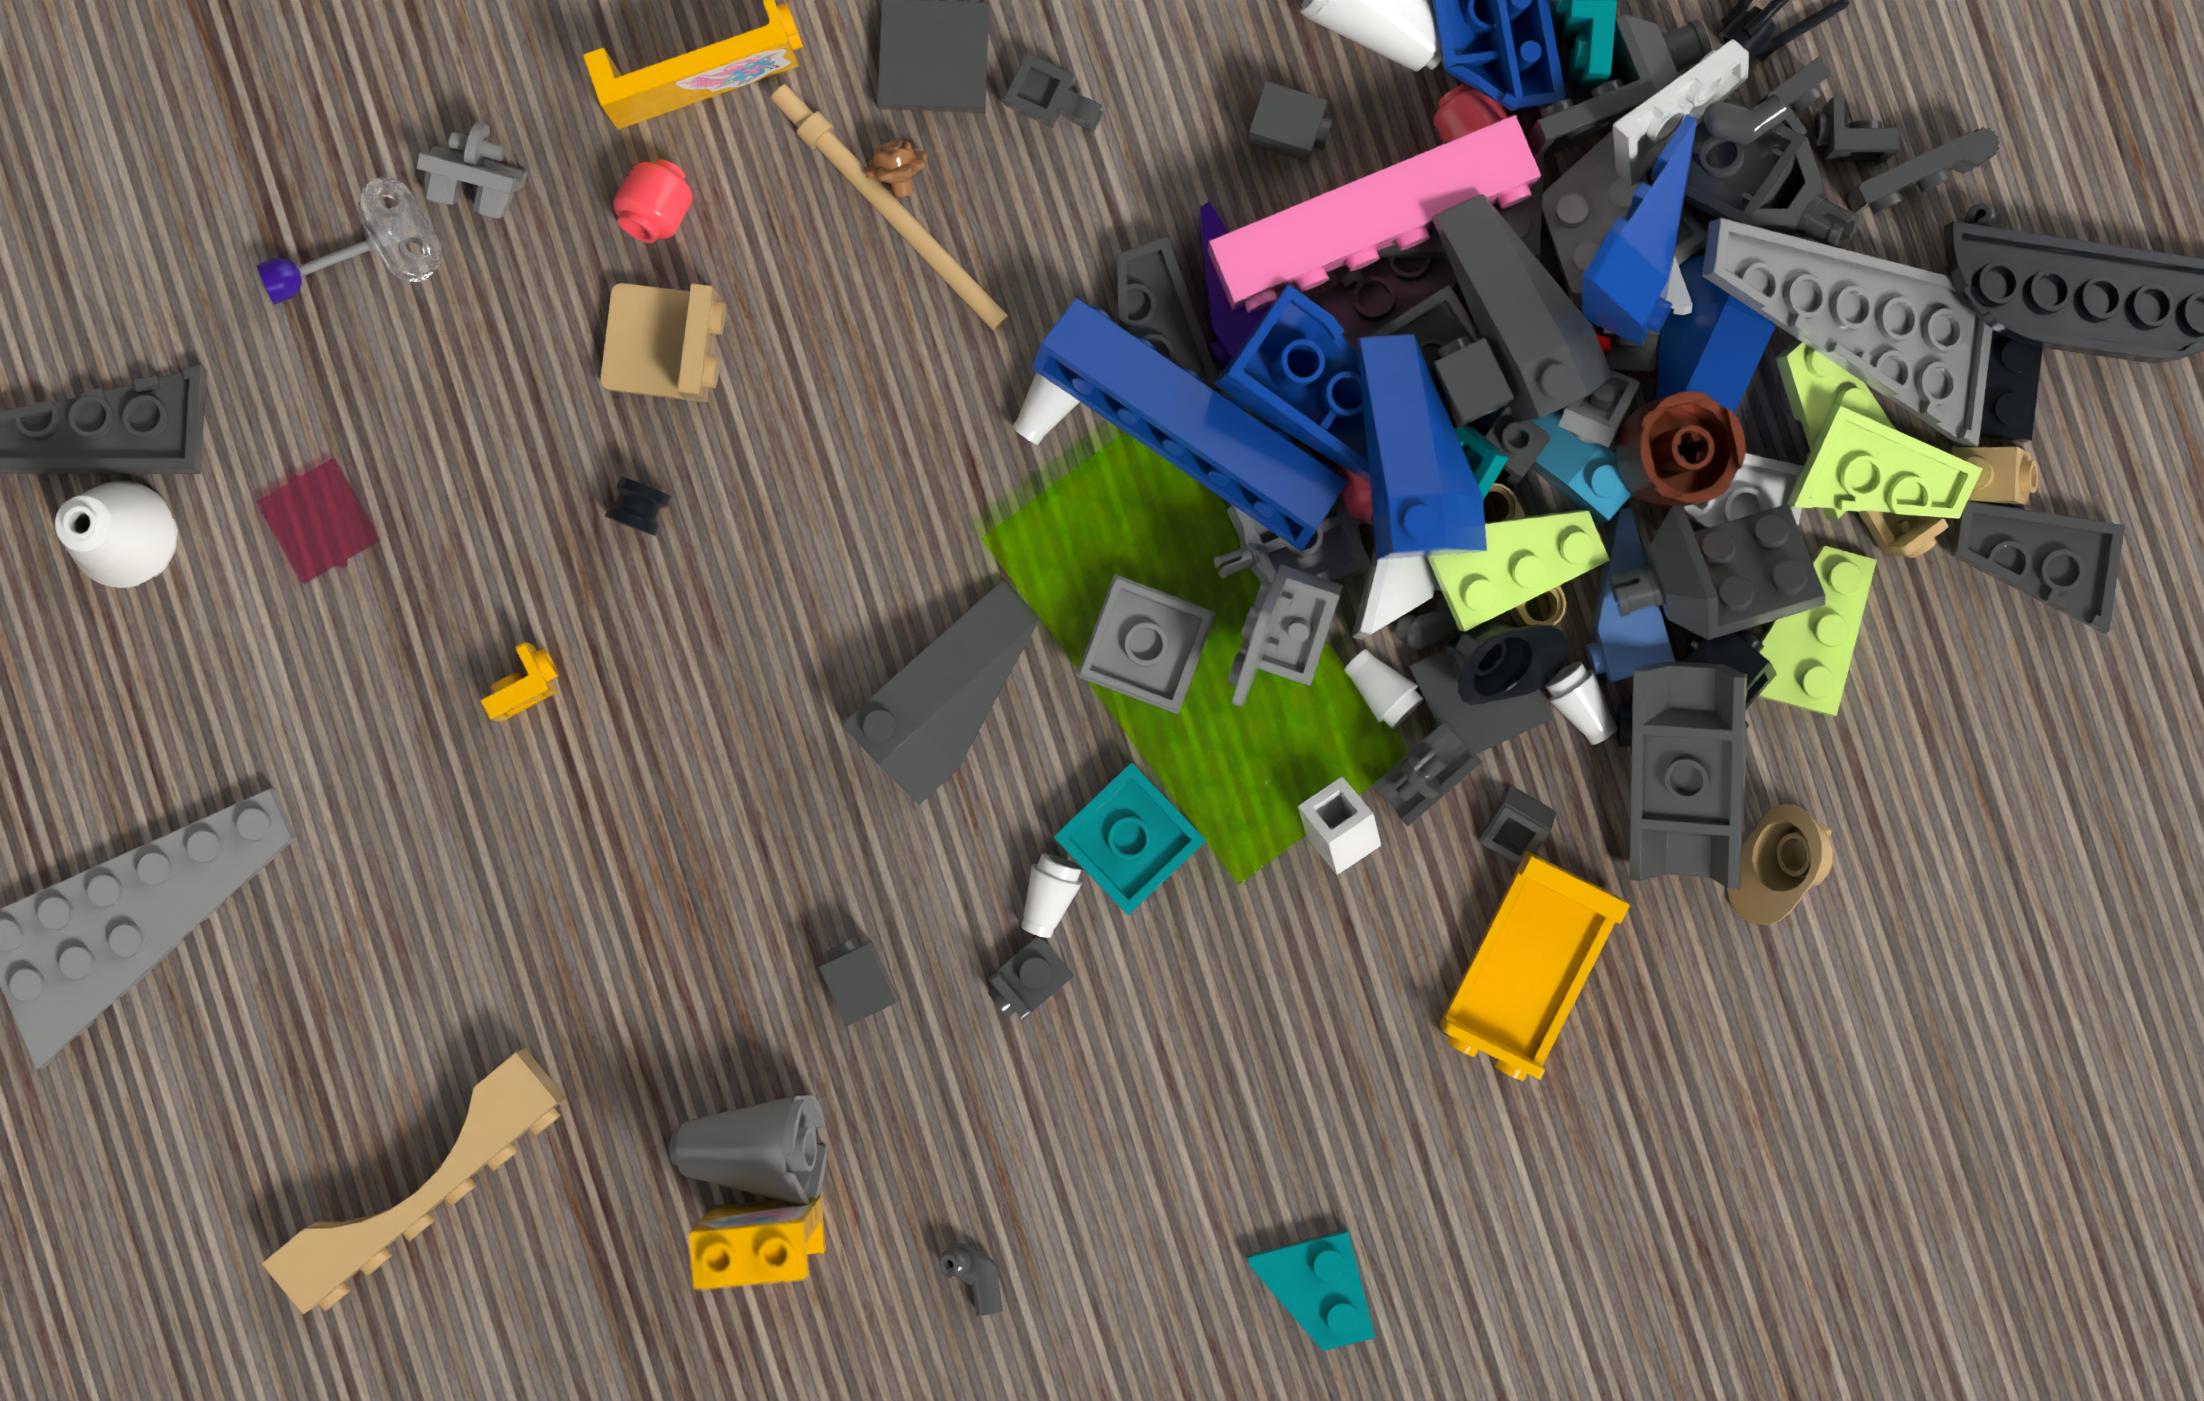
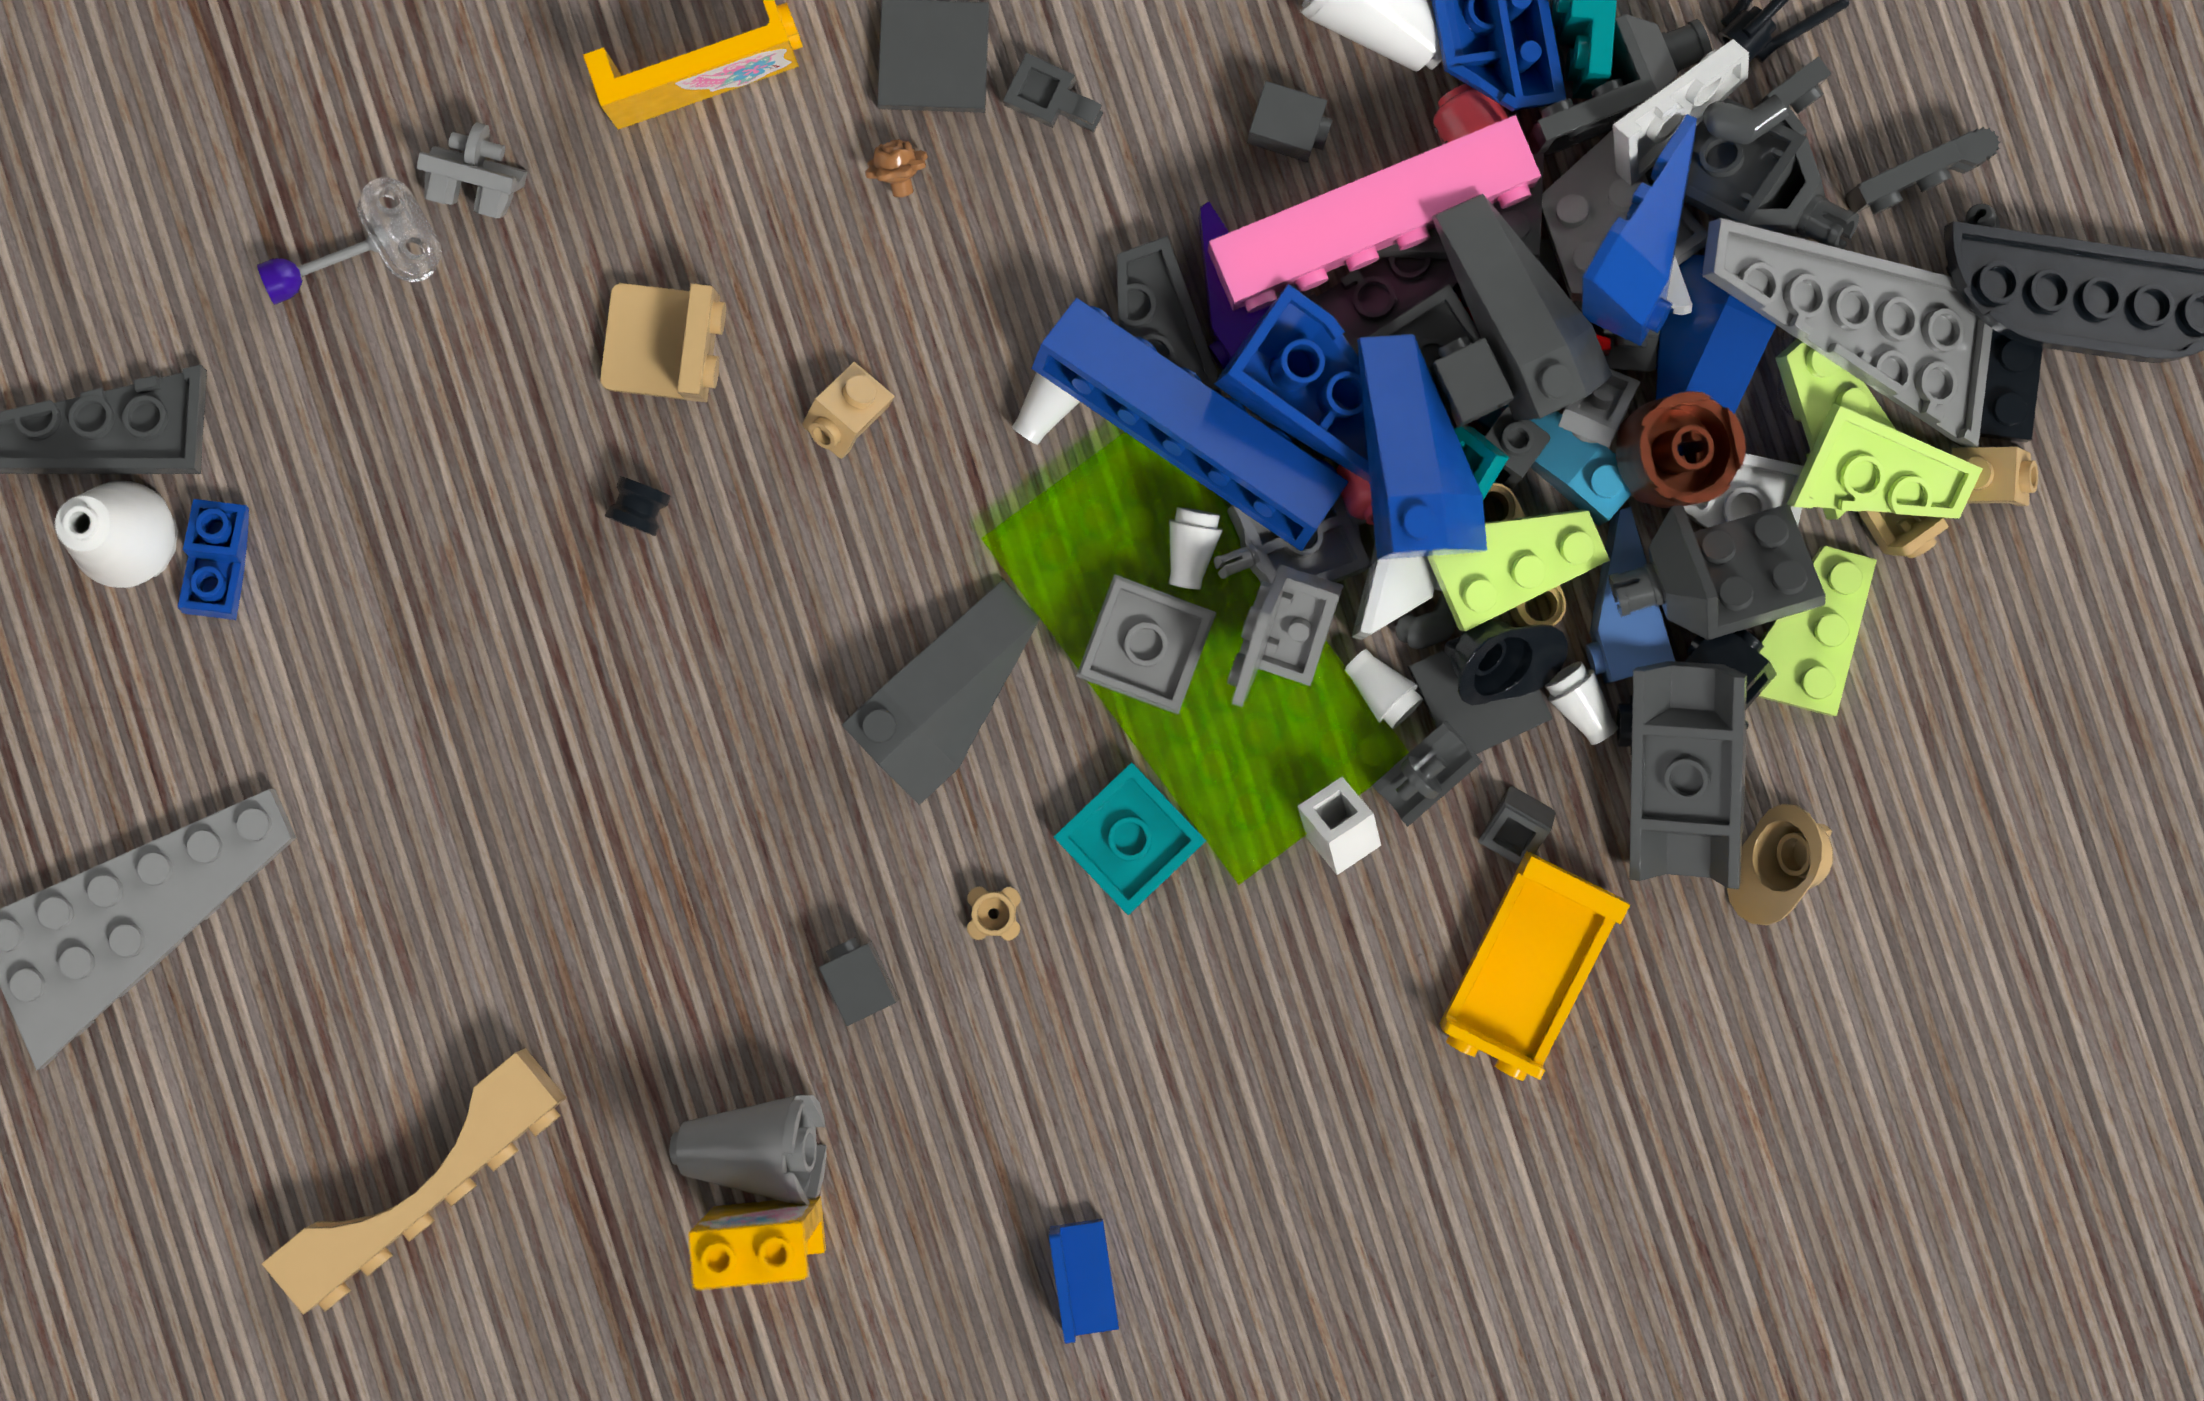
(215, 560): none -> blue slope
(318, 521): clear pink piece -> none
(517, 693): yellow bracket -> none
(652, 200): coral head -> none
(817, 132): tan bar -> none
(846, 410): none -> tan bracket
(977, 1271): dark grey arm -> none
(1005, 924): none -> tan plate
(1028, 979): dark grey bracket -> none
(1049, 893): white cone -> none
(1083, 1278): none -> blue panel
(1192, 545): none -> white cone
(1318, 1287): teal wing -> none
(1859, 143): dark grey bracket -> none
(2046, 556): dark grey wing -> none

